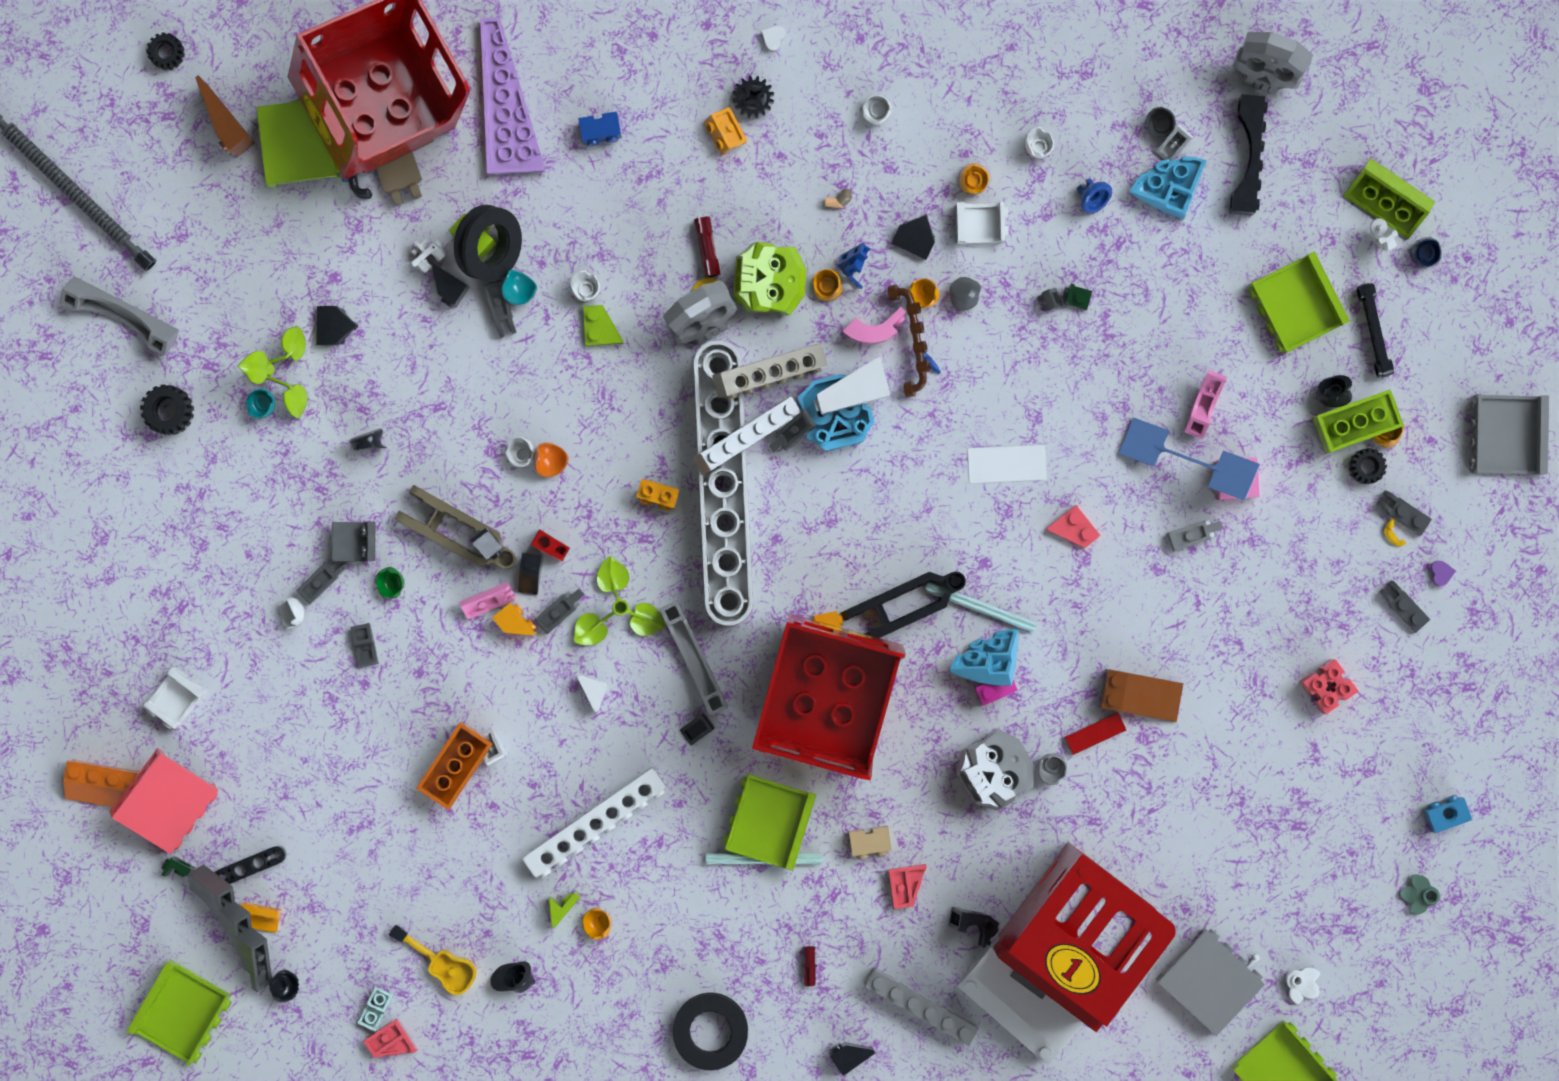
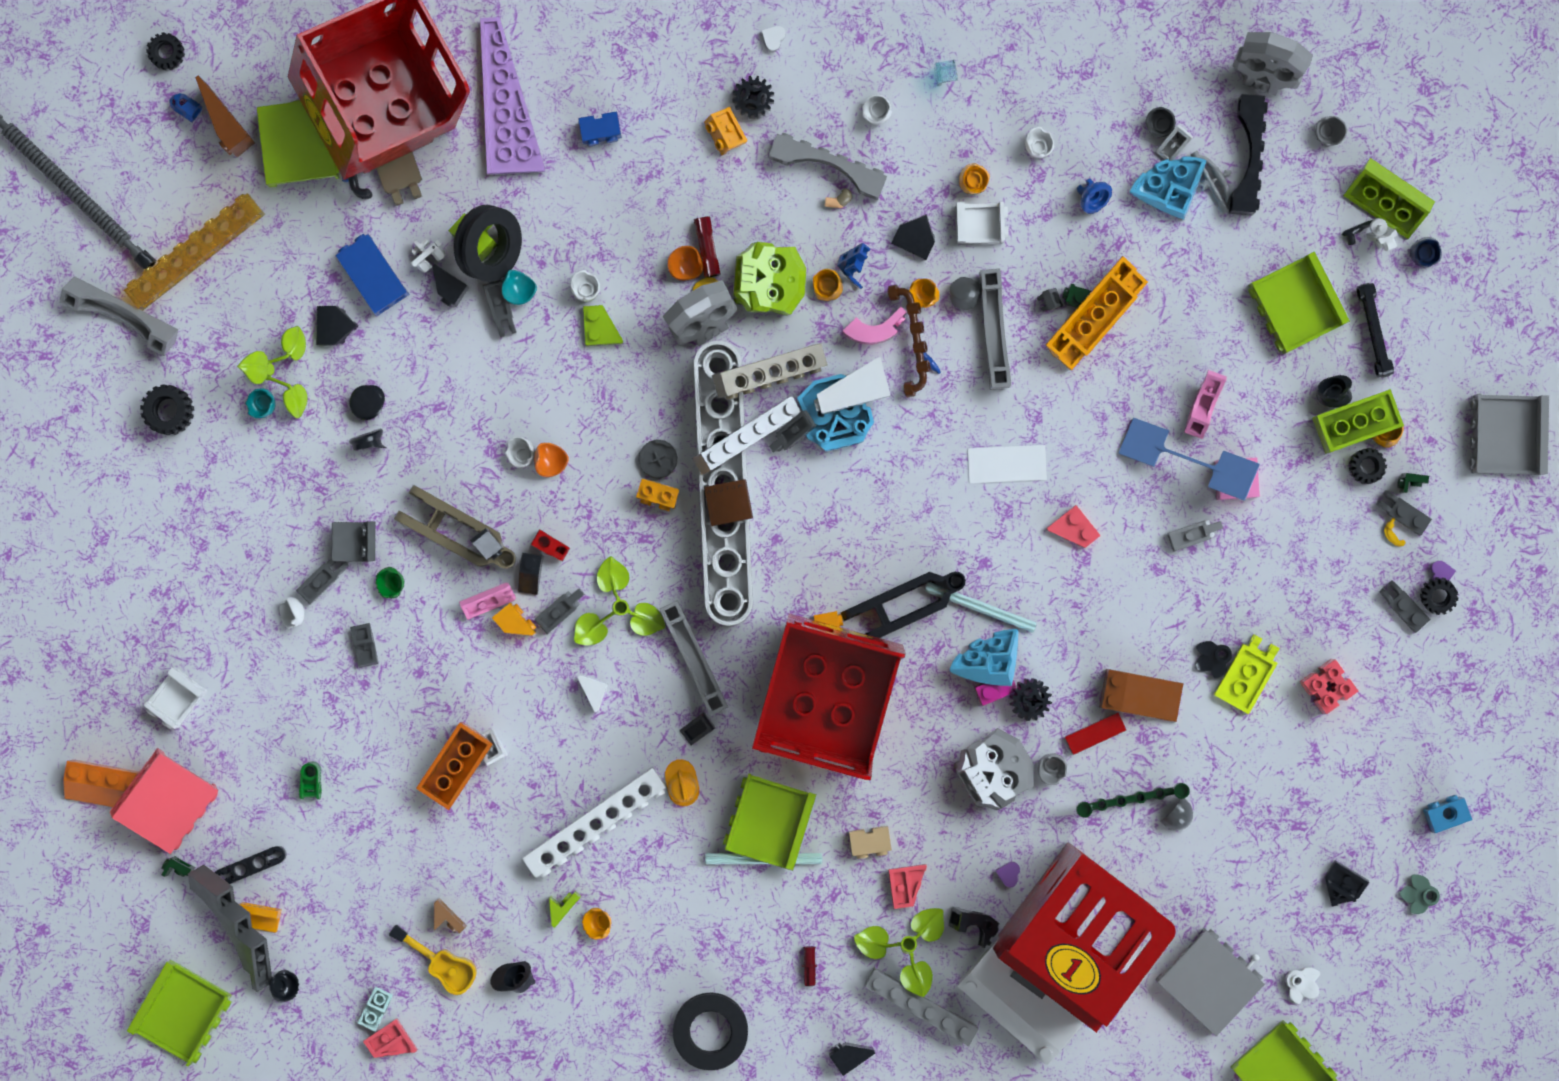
(159, 287): none -> clear yellow brick
(185, 106): none -> blue rock
(310, 782): none -> green piece
(367, 401): none -> black piece
(372, 274): none -> blue panel
(442, 913): none -> medium nougat slope
(658, 458): none -> dark grey tile
(682, 782): none -> light orange piece
(685, 263): none -> orange helmet
(728, 502): none -> reddish brown slope
(790, 151): none -> light grey arch
(915, 977): none -> lime plant
(945, 72): none -> clear light blue panel
(994, 329): none -> light grey arch
(1008, 874): none -> medium lavender tile
(1030, 707): none -> black gear
(1085, 809): none -> dark green bar
(1097, 314): none -> light orange slope
(1179, 817): none -> dark grey helmet
(1209, 183): none -> light grey piece
(1210, 660): none -> black plate
(1247, 675): none -> neon yellow tile
(1330, 130): none -> light grey hair
(1344, 884): none -> black slope
(1349, 233): none -> black bar
(1415, 480): none -> dark green bracket
(1434, 585): none -> black tyre

